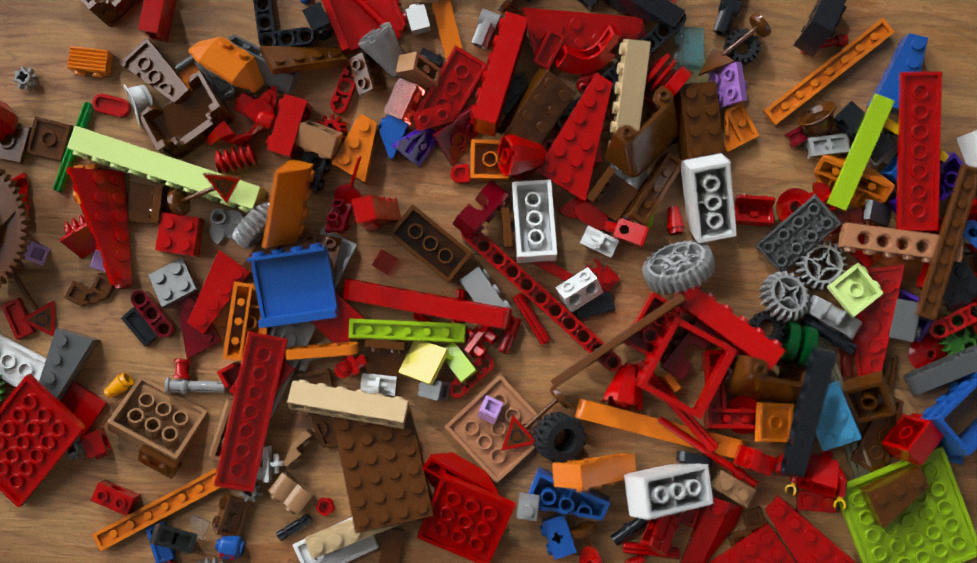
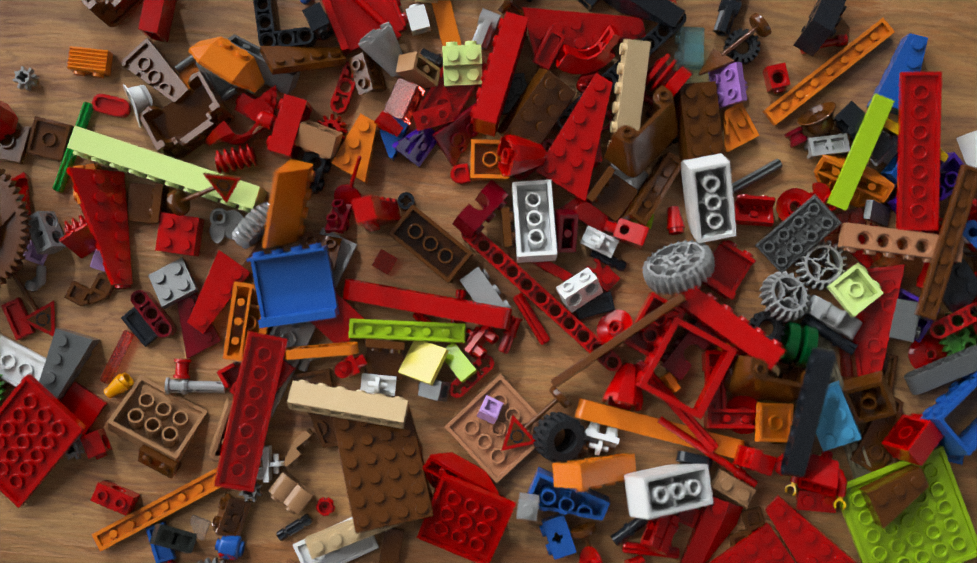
(38, 281): none -> light grey arm
(46, 232): none -> light grey brick
(116, 357): none -> clear red axle
(388, 123): none -> red cone
(402, 197): none -> black bush
(462, 64): none -> yellowish green plate
(566, 229): none -> dark red brick
(603, 440): none -> white hips
(612, 262): none -> black axle
(612, 321): none -> red dish
(729, 269): none -> red panel
(756, 175): none -> dark grey axle
(779, 70): none -> red brick

